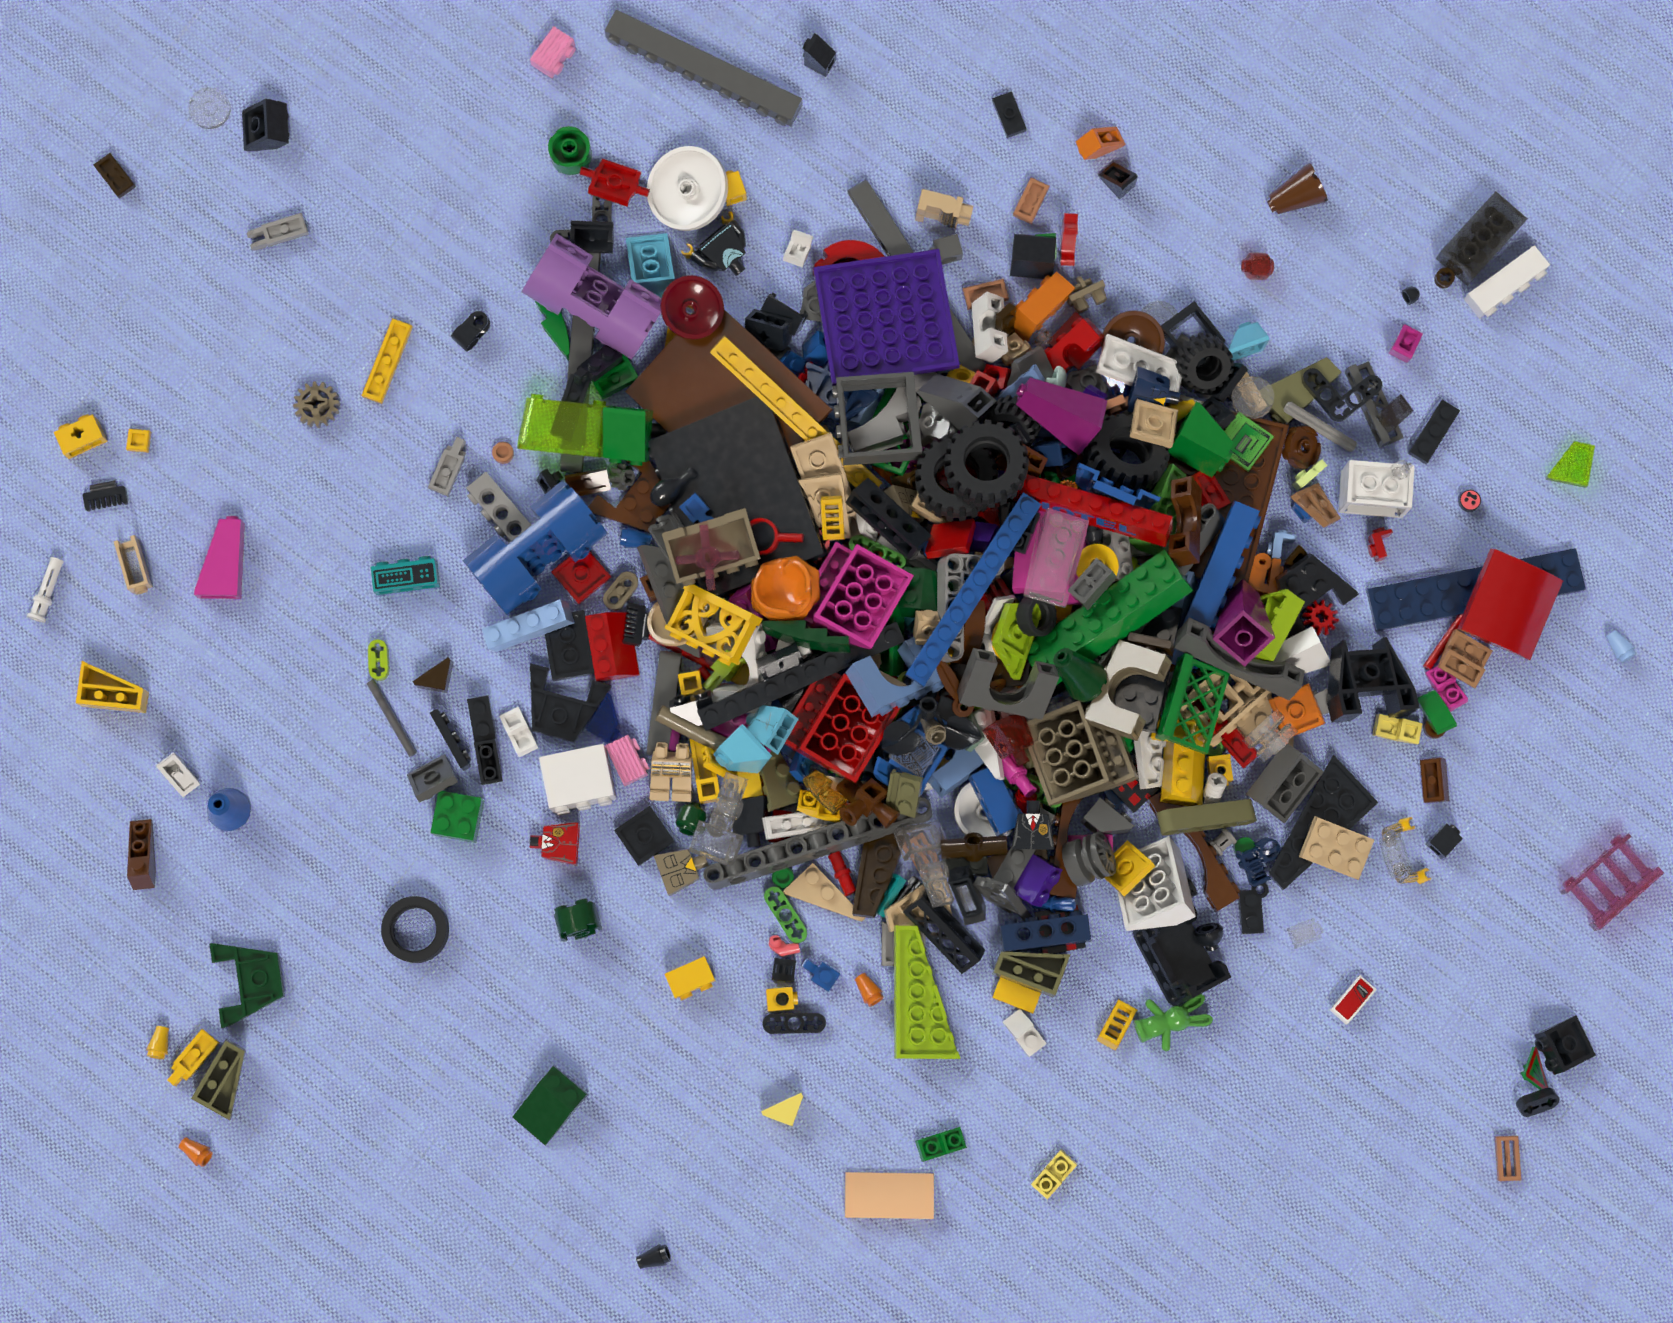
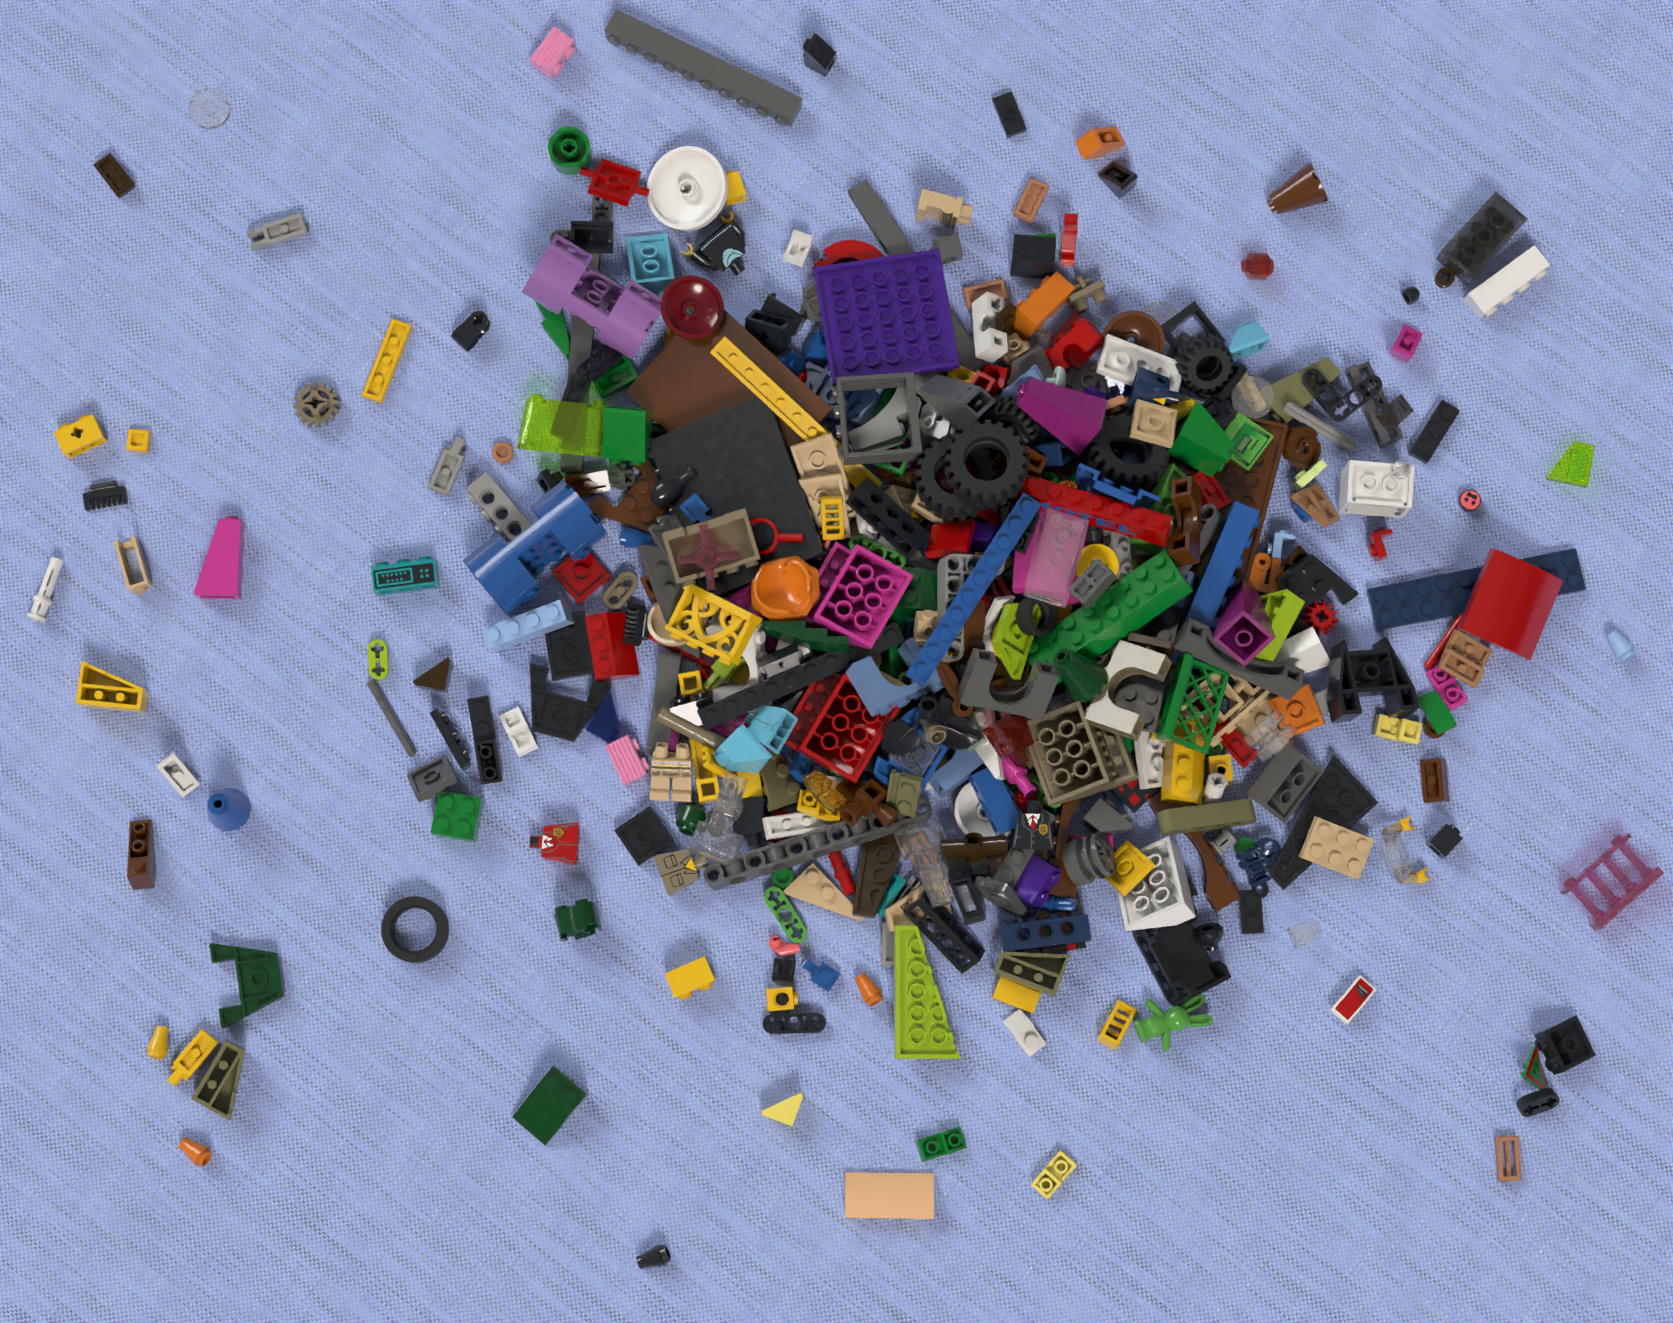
(265, 125): black slope -> none
(578, 779): white container -> none

